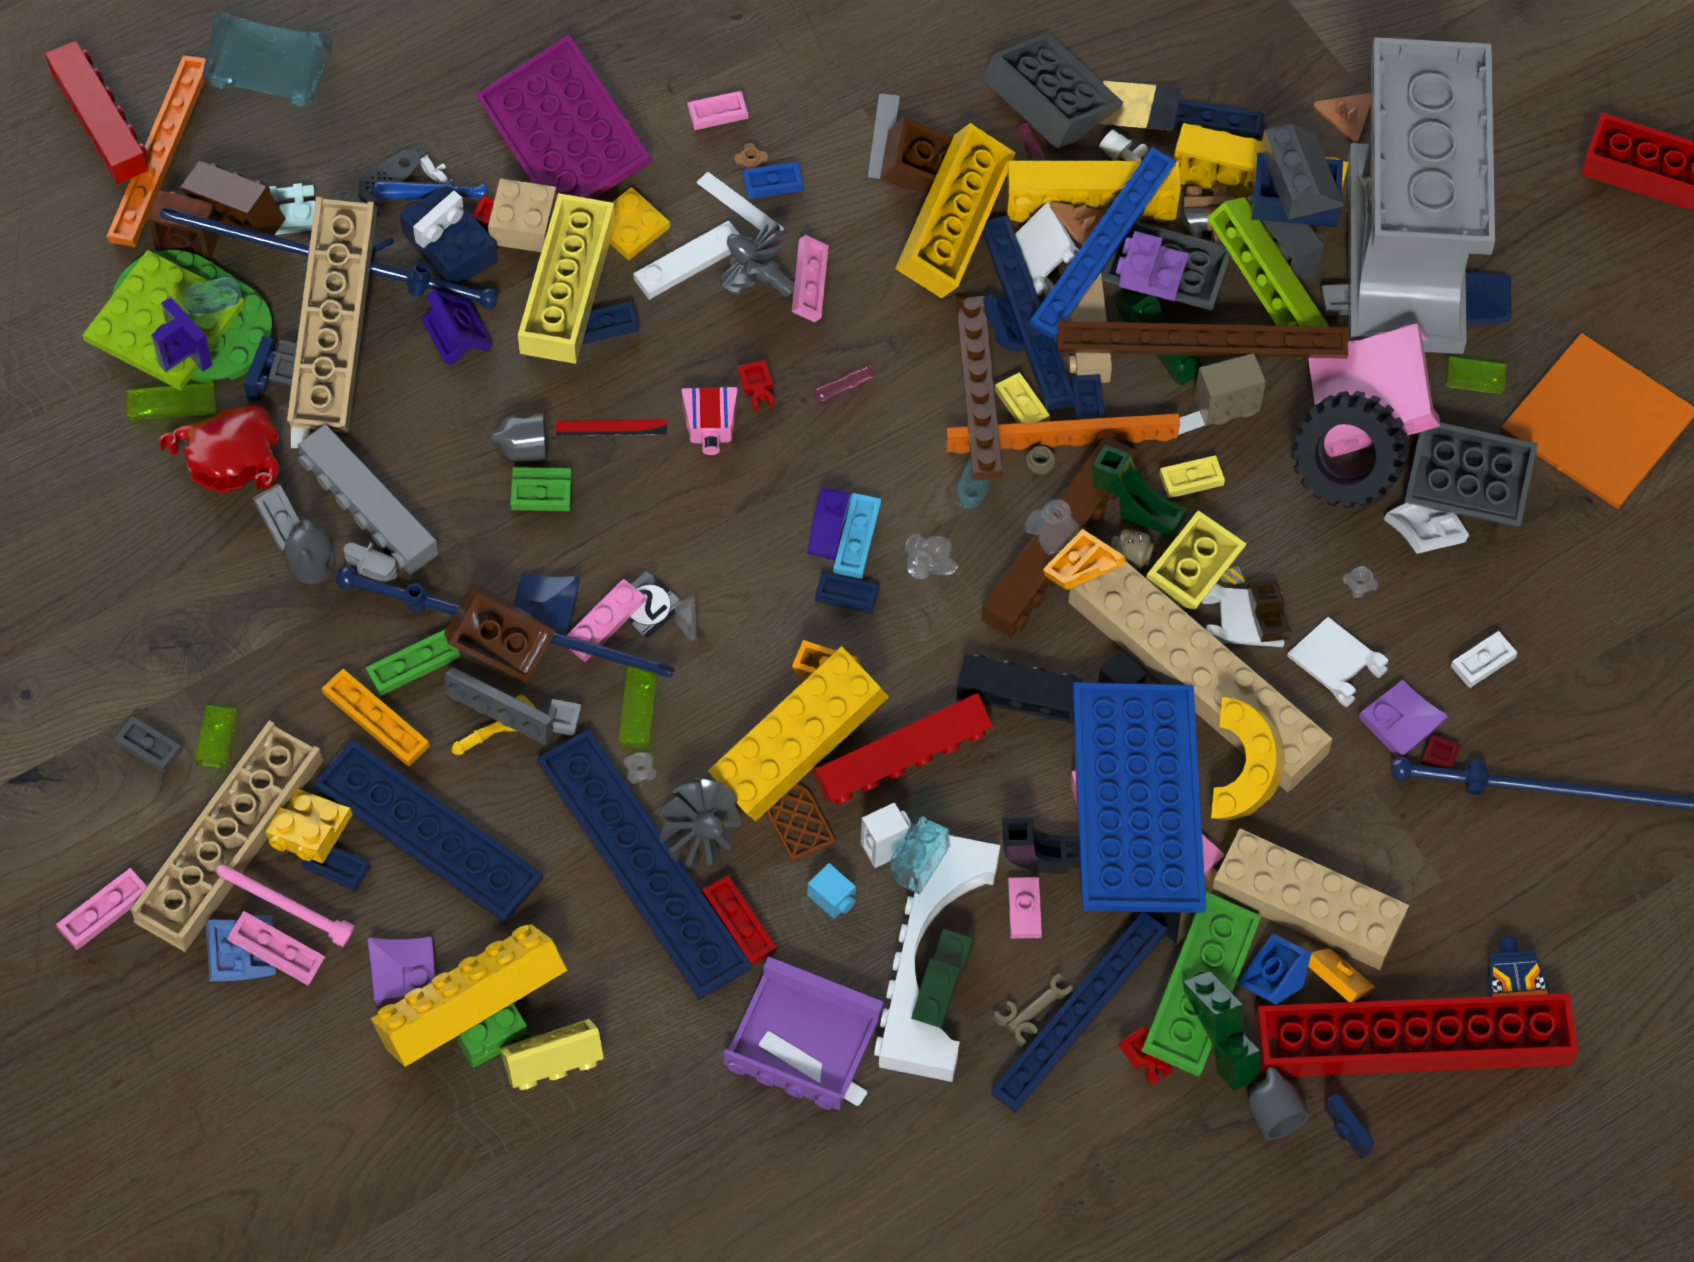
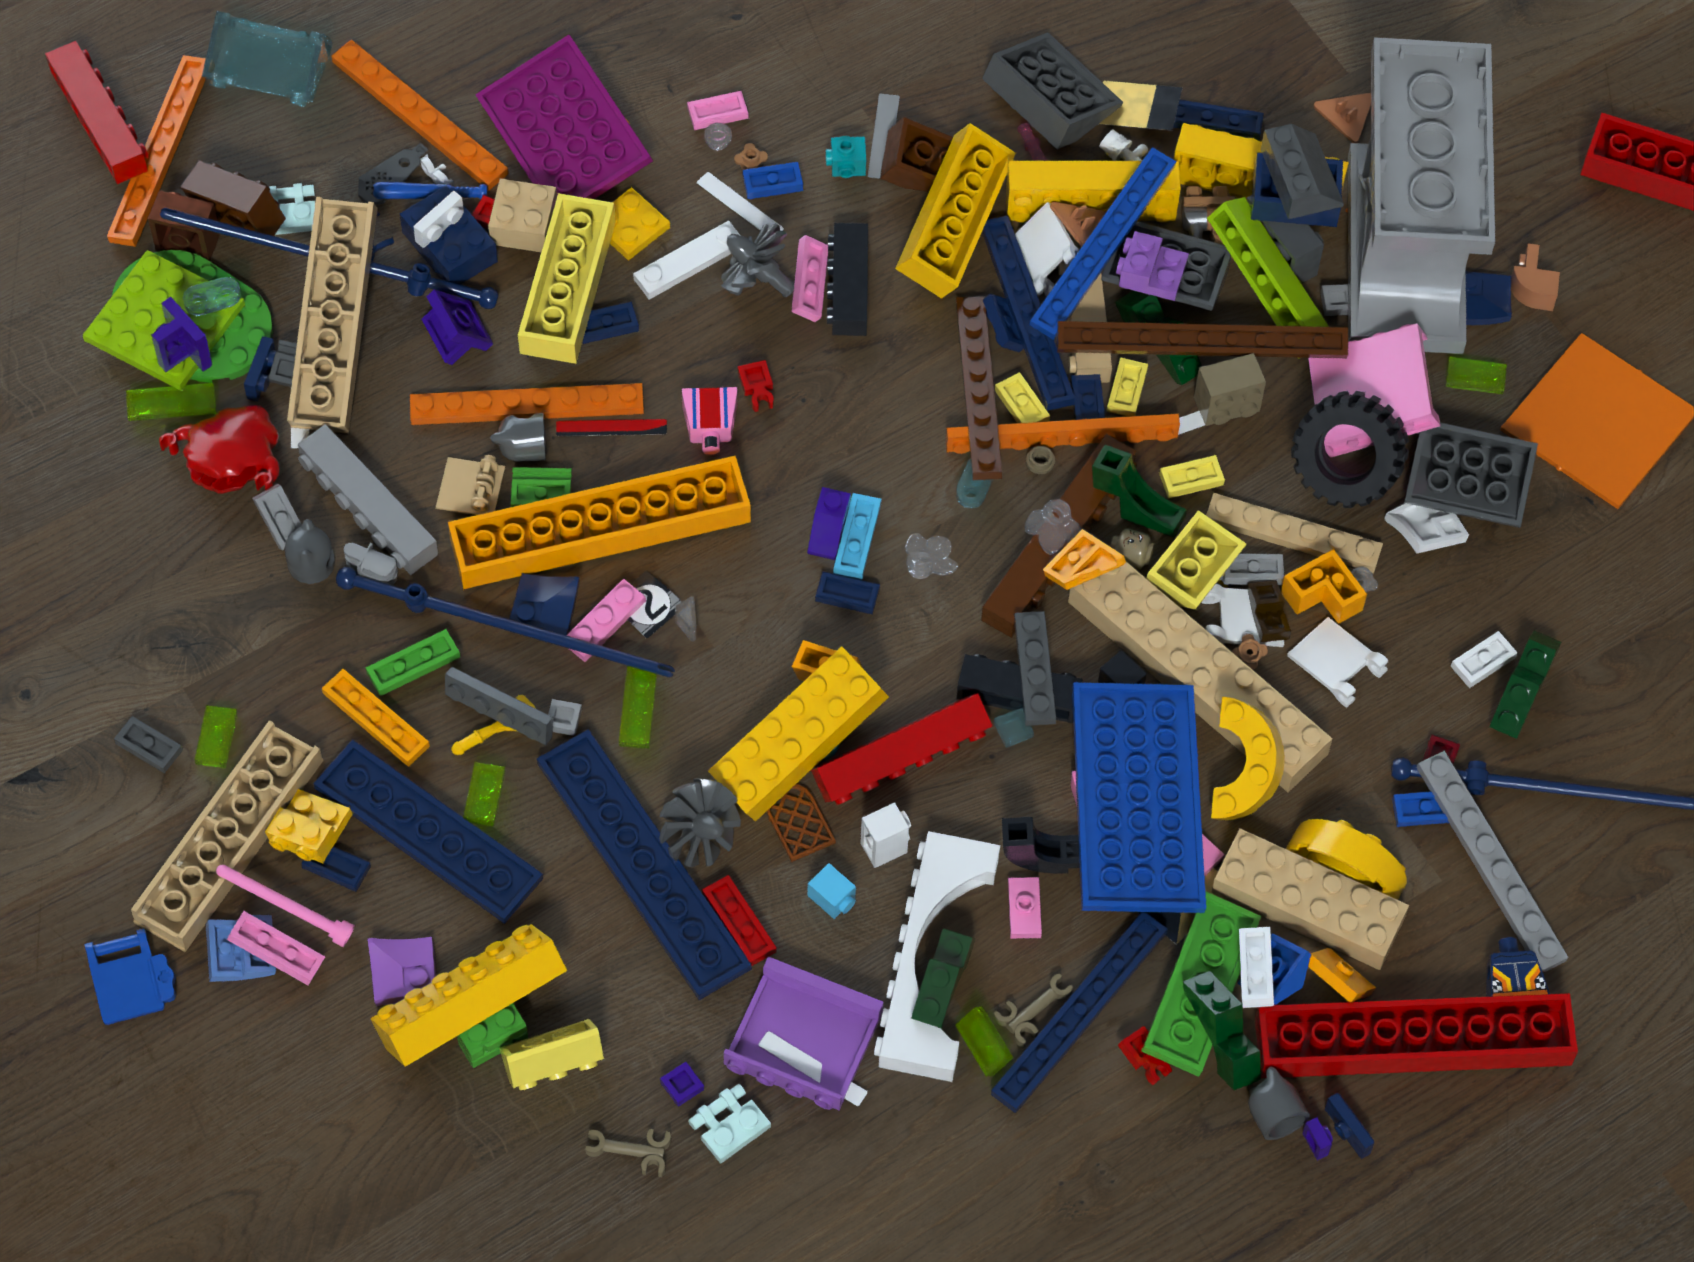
(102, 909): bright pink plate -> none
(132, 983): none -> blue piece
(419, 114): none -> orange plate
(470, 486): none -> tan hinge
(484, 794): none -> clear neon green plate
(498, 633): reddish brown slope -> none
(523, 403): none -> orange plate
(599, 522): none -> light orange brick
(636, 760): clear plate -> none
(652, 1153): none -> dark tan bar
(682, 1084): none -> dark purple plate
(718, 136): none -> clear plate
(734, 1131): none -> light aqua plate
(837, 386): clear pink piece -> none
(847, 156): none -> teal brick
(850, 279): none -> black brick
(920, 854): clear light blue brick -> none
(984, 1041): none -> clear neon green plate
(1012, 727): none -> clear light blue tile
(1035, 668): none -> dark grey plate
(1127, 387): none -> light yellow plate
(1249, 643): none -> medium nougat plate
(1255, 568): none -> light grey plate
(1256, 967): none -> white plate
(1293, 532): none -> tan plate
(1318, 1138): none -> dark purple plate
(1327, 582): none -> light orange brick
(1350, 854): none -> yellow brick
(1402, 719): medium lavender plate -> none
(1417, 809): none -> blue plate
(1491, 861): none -> light grey plate
(1525, 684): none -> dark green arch
(1534, 286): none -> nougat brick

